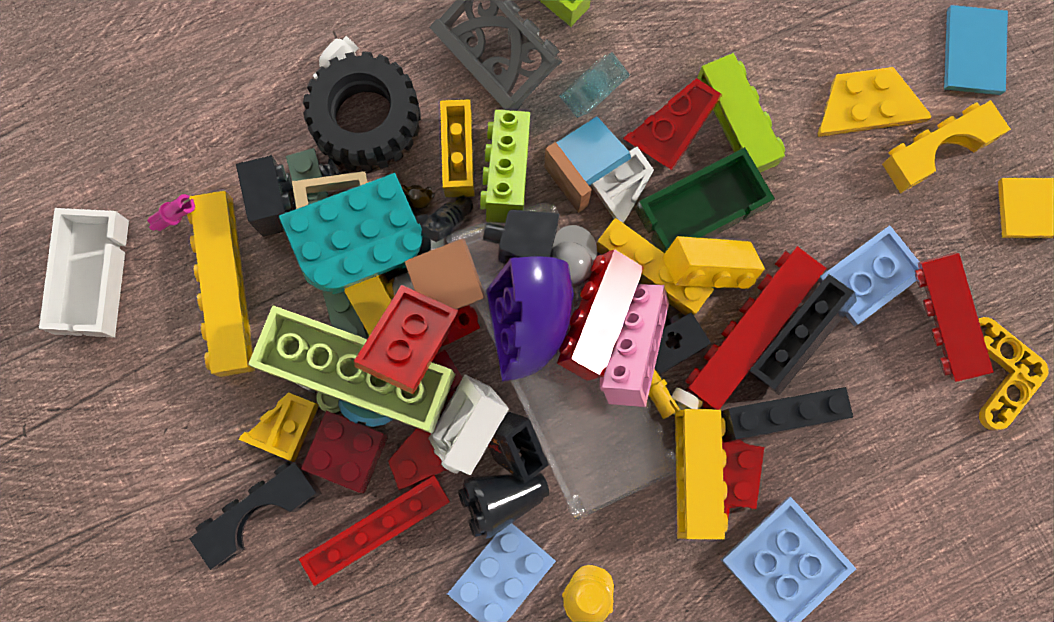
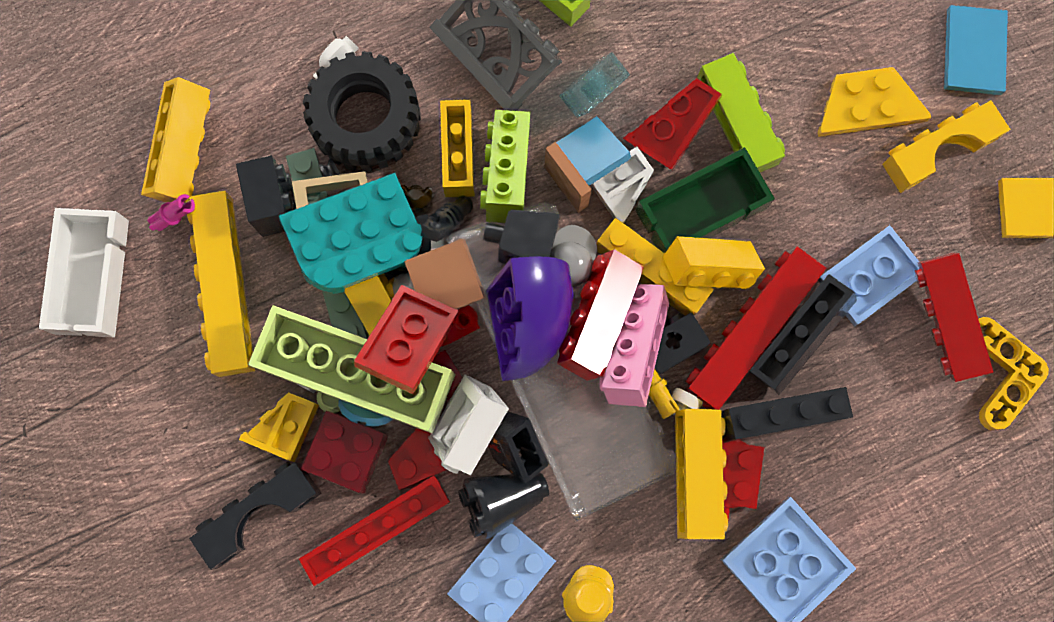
(176, 140): none -> yellow brick

